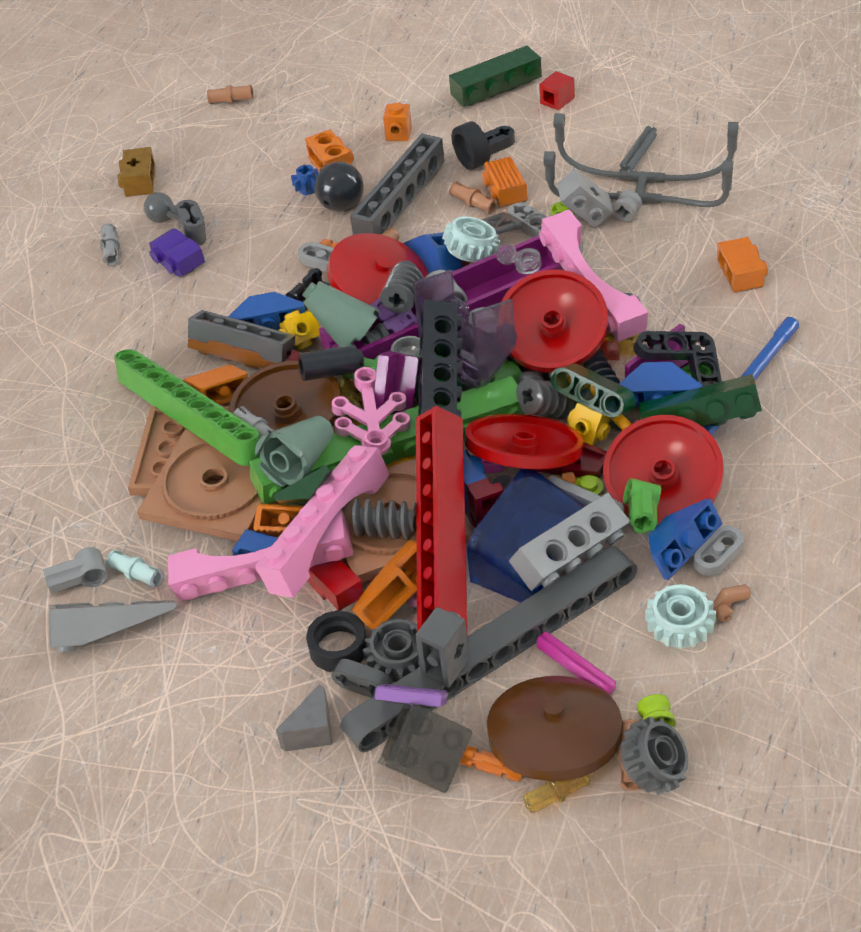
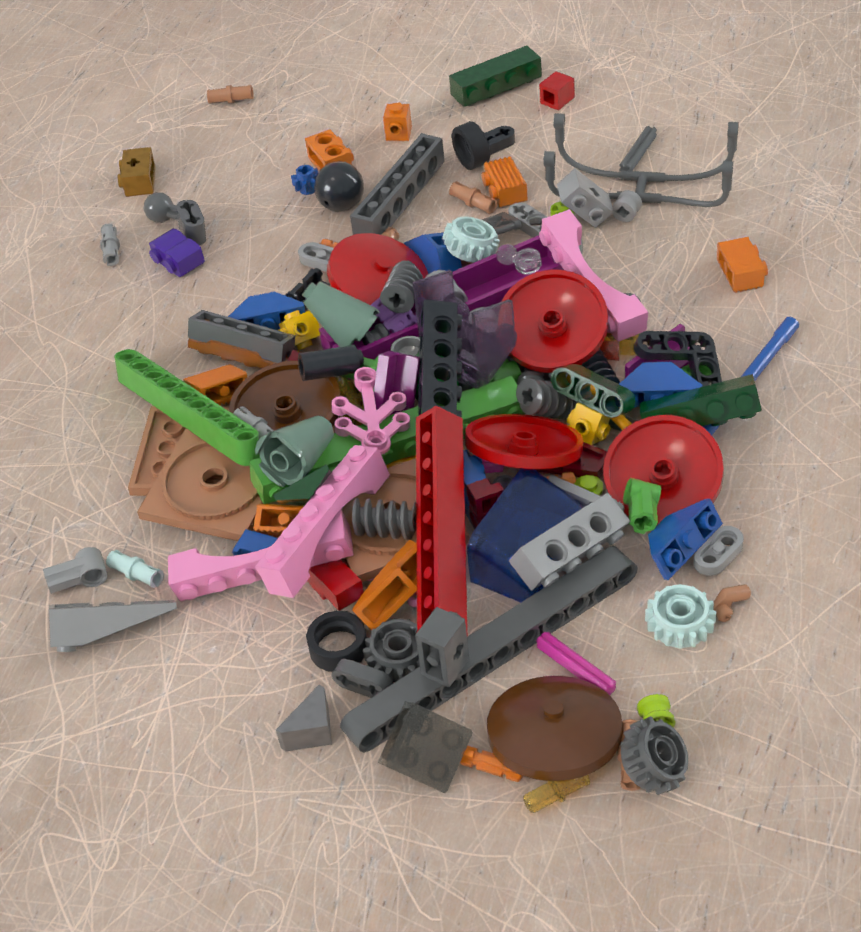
(409, 694): medium lavender tile -> none

